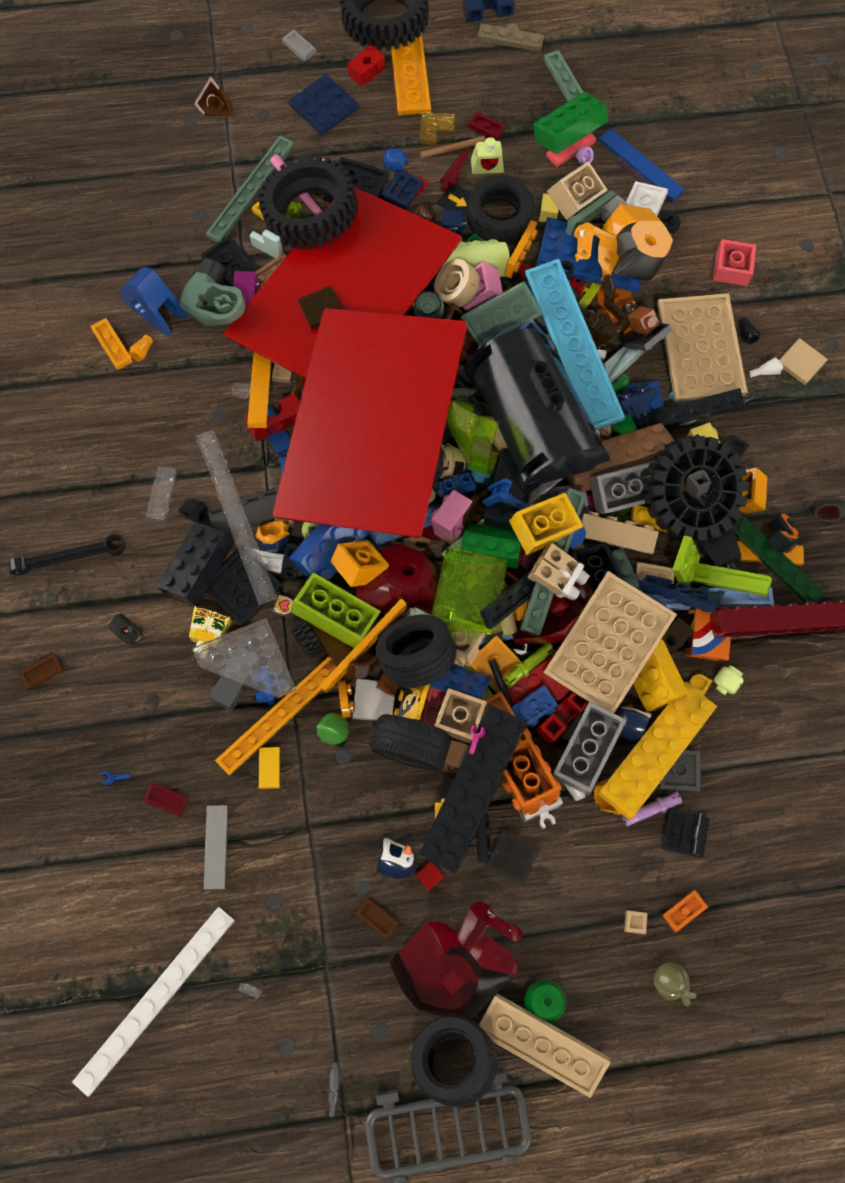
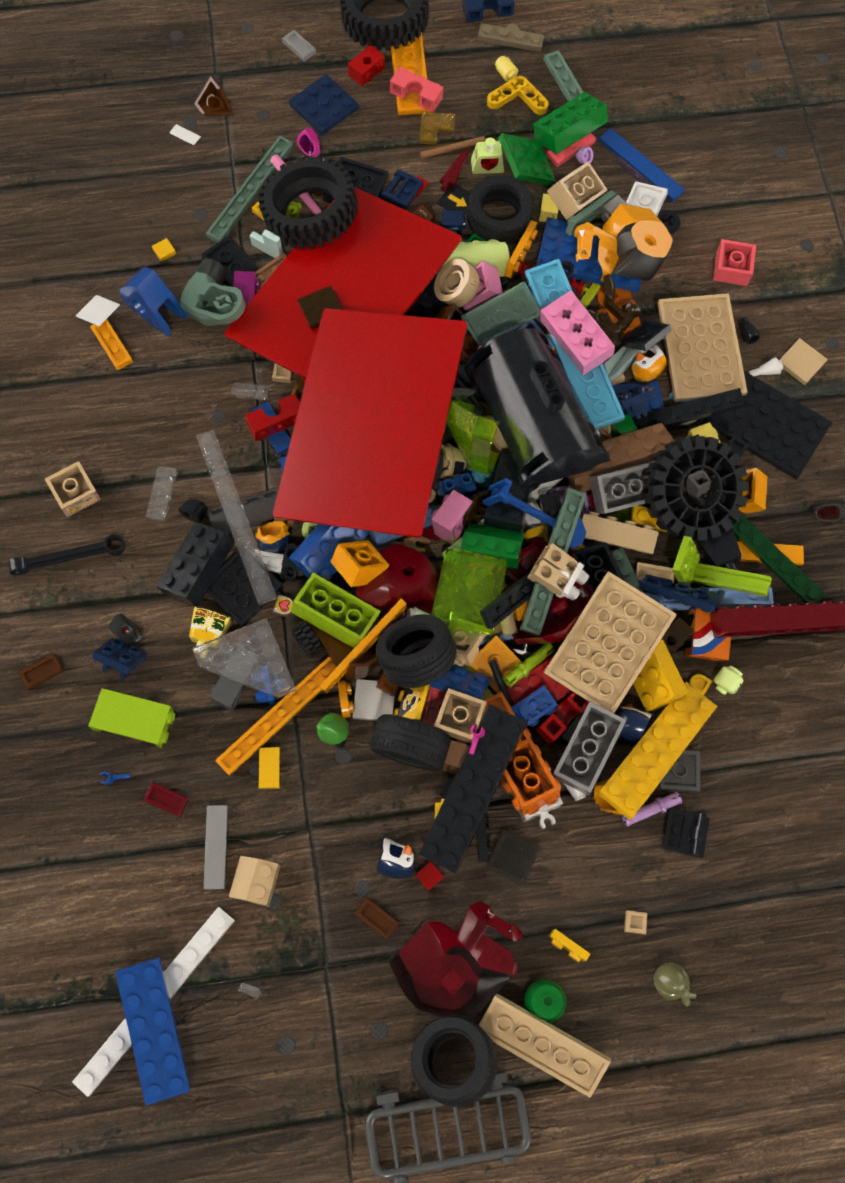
(72, 489): none -> tan brick
(97, 310): none -> white sticker
(119, 656): none -> dark blue plate
(132, 717): none -> lime panel
(140, 349): light orange cone -> none
(152, 1031): none -> blue brick
(164, 250): none -> yellow tile
(185, 134): none -> white sticker
(254, 880): none -> tan slope
(259, 392): light orange tile -> none
(309, 142): none -> dark pink rock
(334, 1084): dark grey hand -> none
(394, 159): blue head -> none
(406, 82): none -> coral arch
(428, 305): sand green piece -> none
(486, 126): dark red plate -> none
(506, 68): none -> light yellow brick
(521, 91): none -> yellow beam
(527, 159): none -> green plate
(545, 523): yellow slope -> none
(561, 941): none -> yellow plate
(577, 332): none -> bright pink brick
(621, 383): green arm -> none
(643, 320): dark orange brick -> none
(647, 368): none -> light orange piece
(684, 911): orange plate -> none
(774, 427): none -> black plate
(785, 535): black animal -> none

